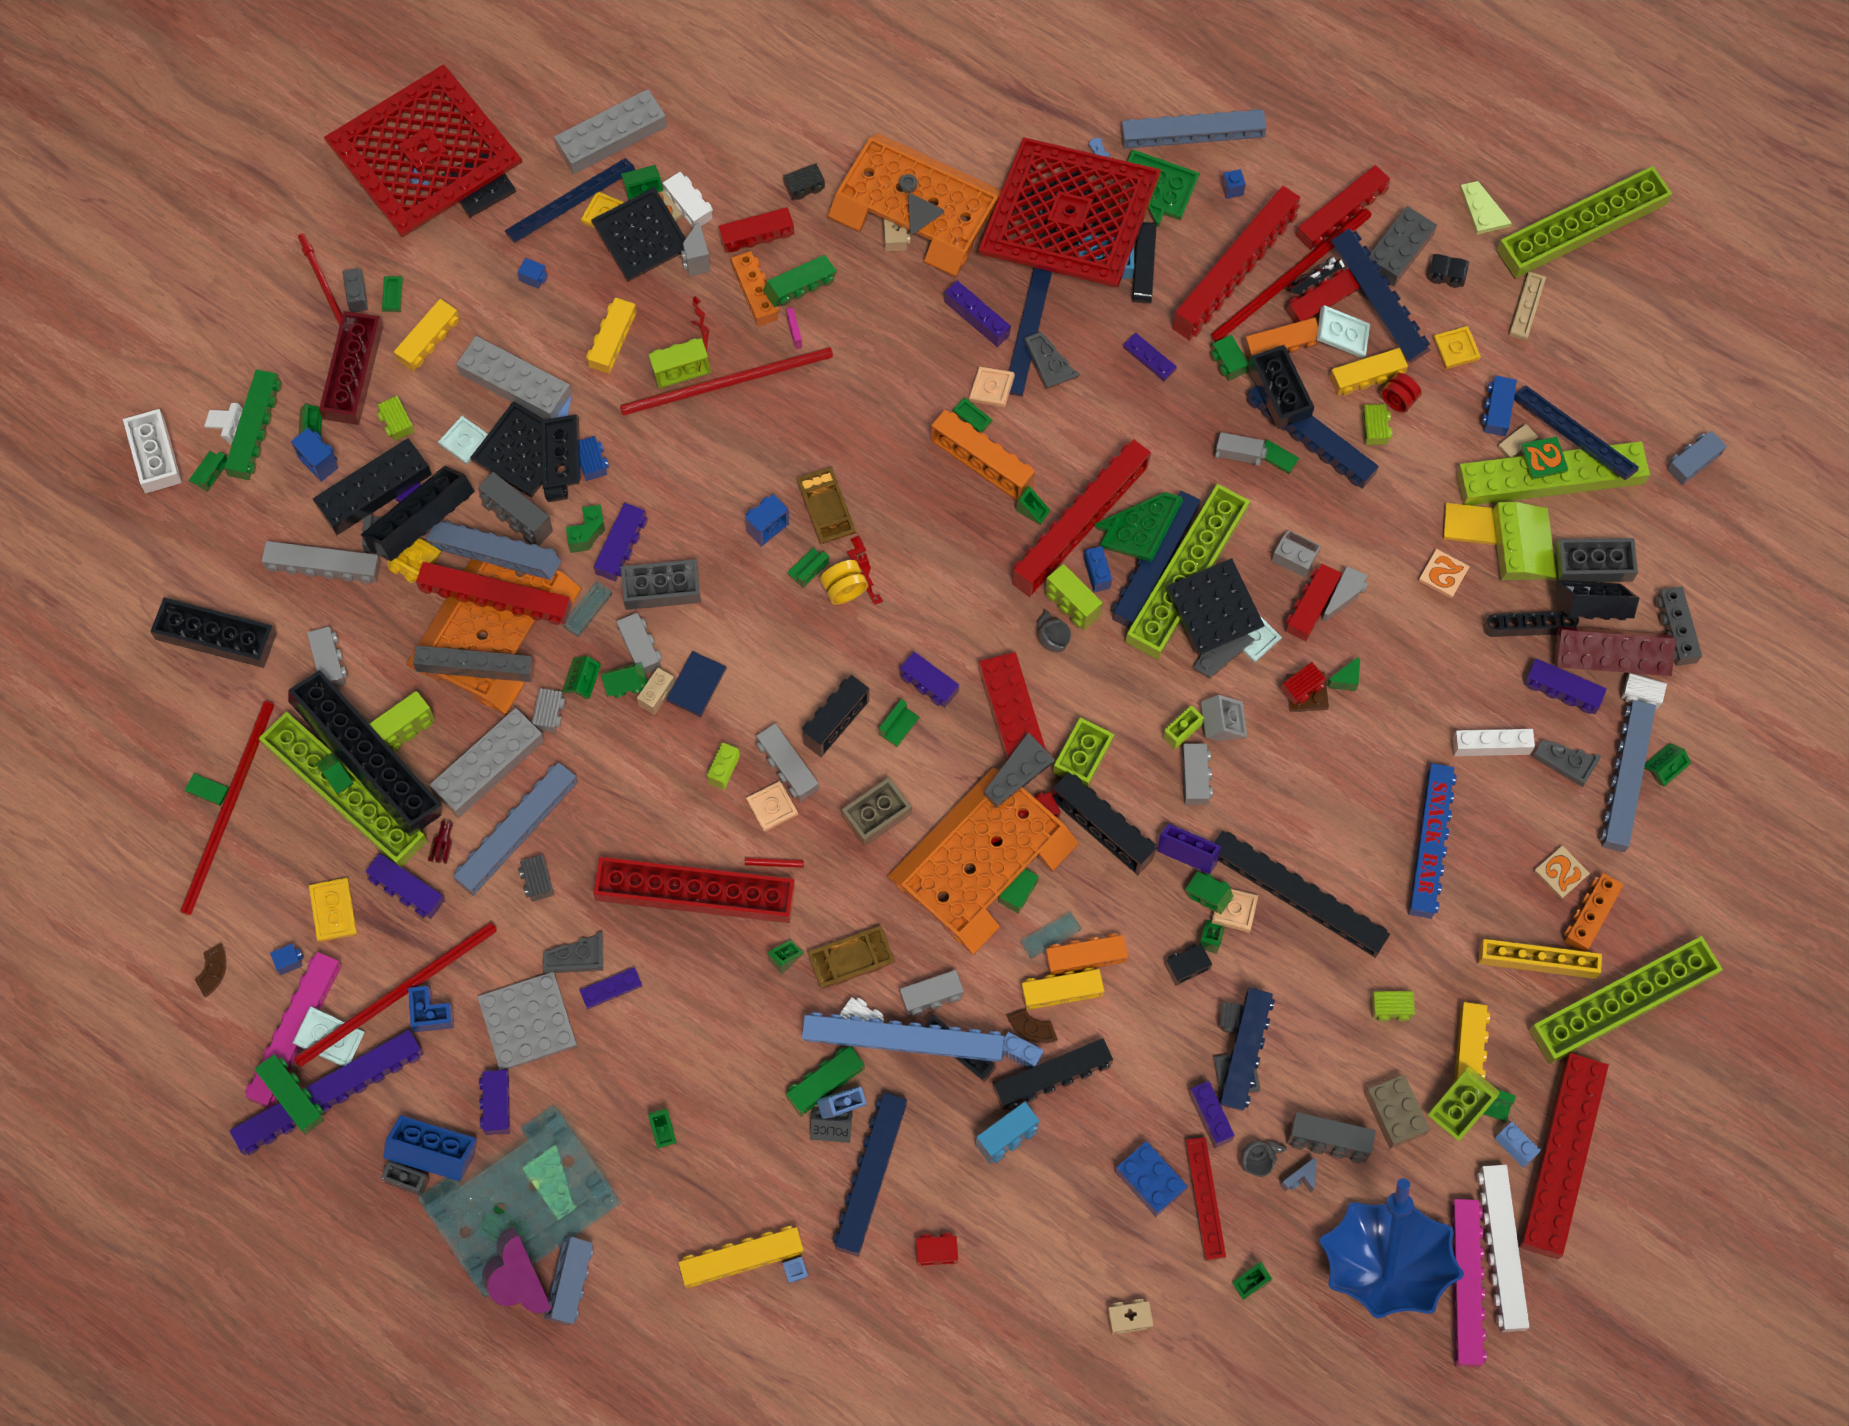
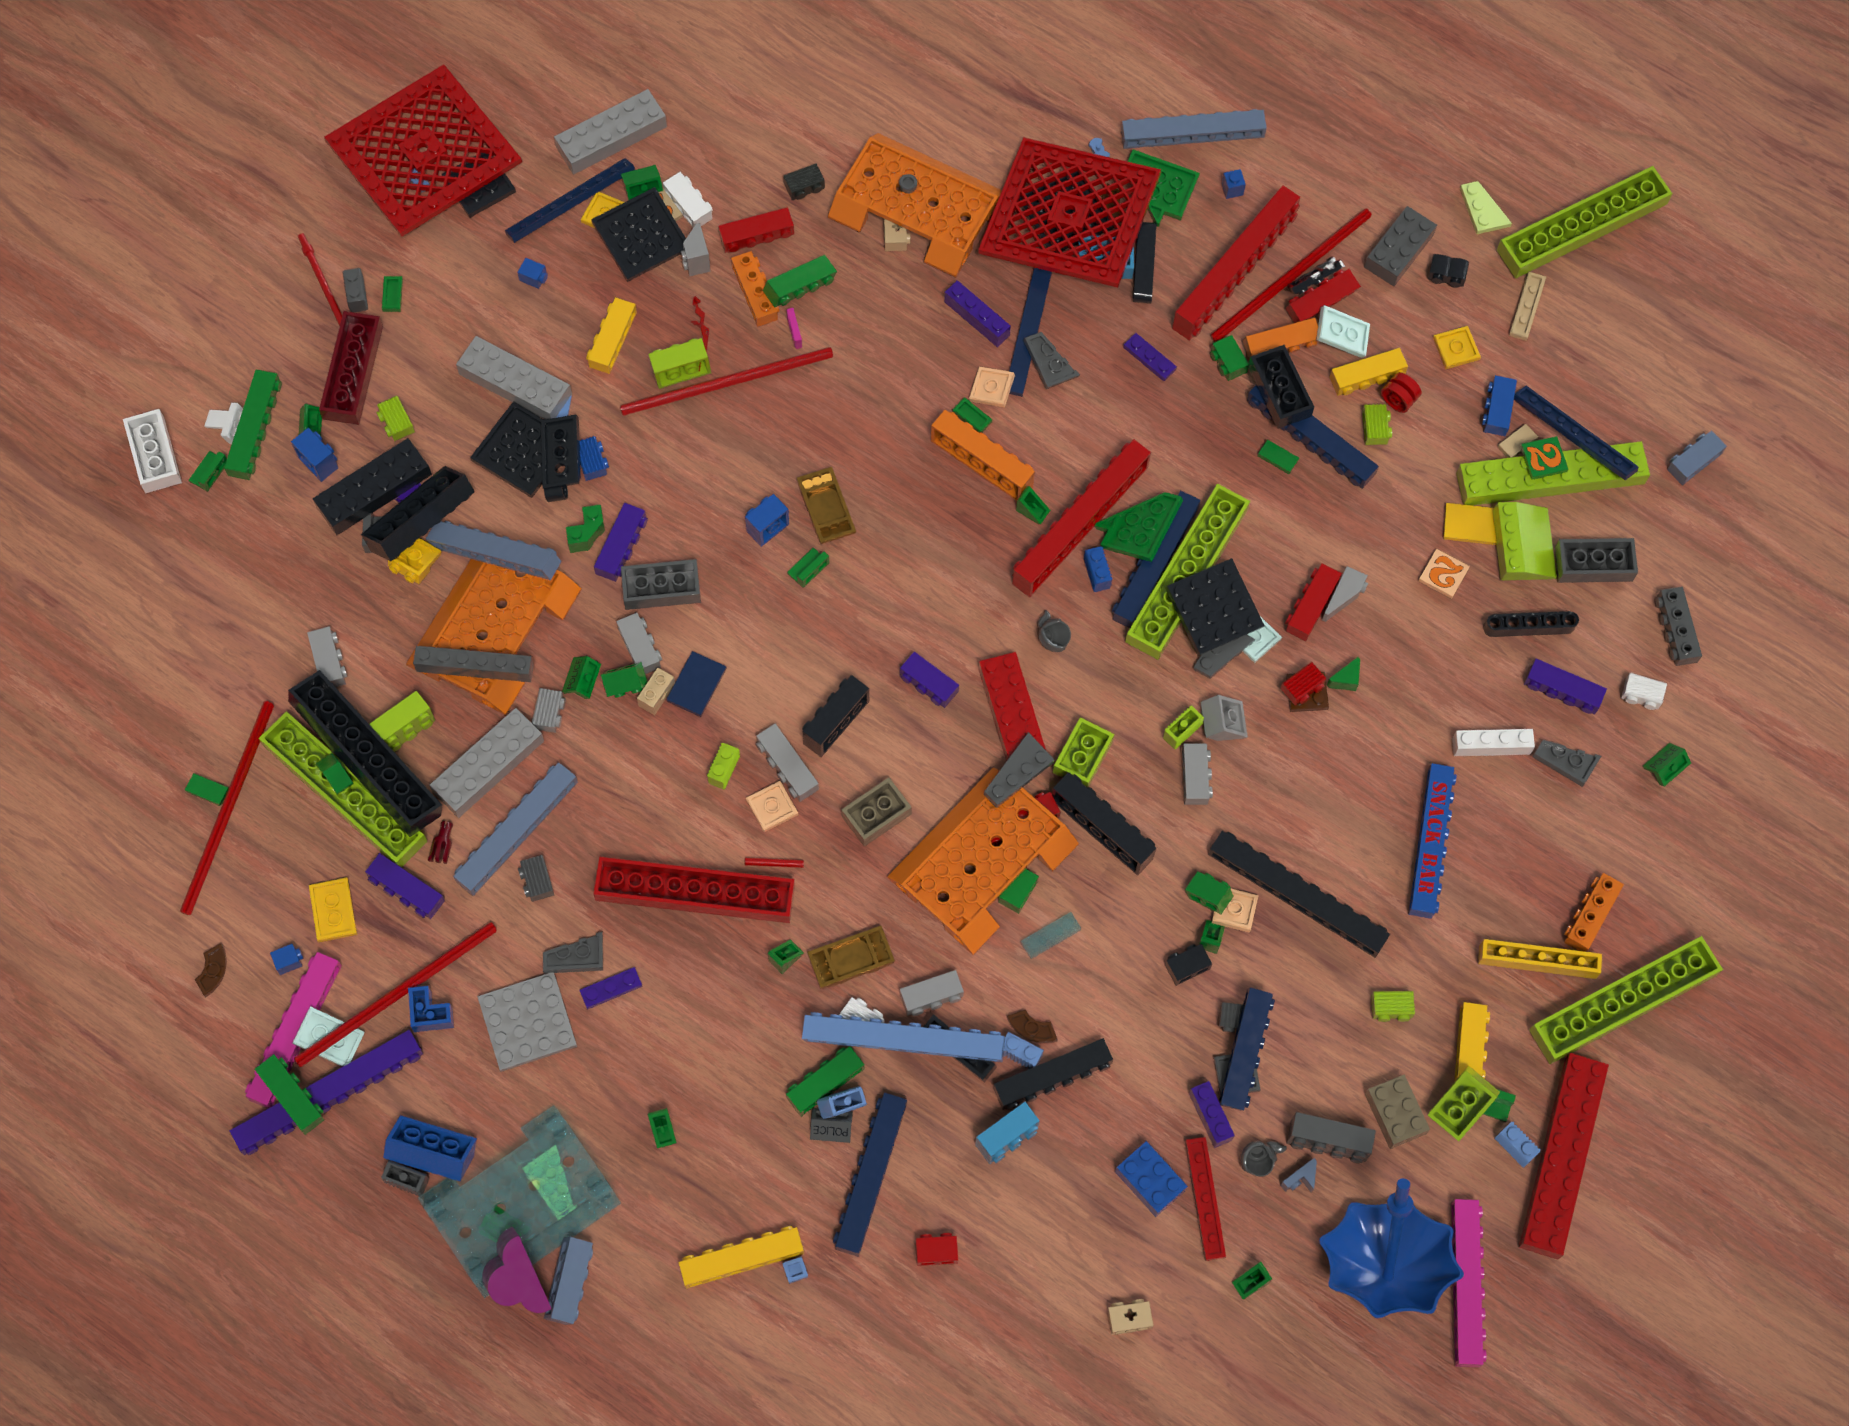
(213, 632): black brick -> none
(321, 562): light grey brick -> none
(426, 335): yellow brick -> none
(462, 439): light aqua tile -> none
(493, 593): red brick -> none
(495, 1102): dark purple brick -> none
(515, 509): dark grey brick -> none
(587, 609): clear light blue plate -> none
(844, 582): yellow wheel -> none
(864, 566): red piece -> none
(898, 724): green panel -> none
(922, 213): dark grey piece -> none
(1062, 989): yellow brick -> none
(1073, 597): lime brick -> none
(1088, 954): orange brick -> none
(1189, 848): dark purple brick -> none
(1241, 448): light grey brick -> none
(1296, 553): light grey slope -> none
(1343, 207): red brick -> none
(1381, 295): dark blue brick -> none
(1504, 1248): white brick -> none
(1561, 872): tan tile -> none
(1596, 600): black slope -> none
(1614, 651): dark red brick -> none
(1628, 776): sand blue brick -> none

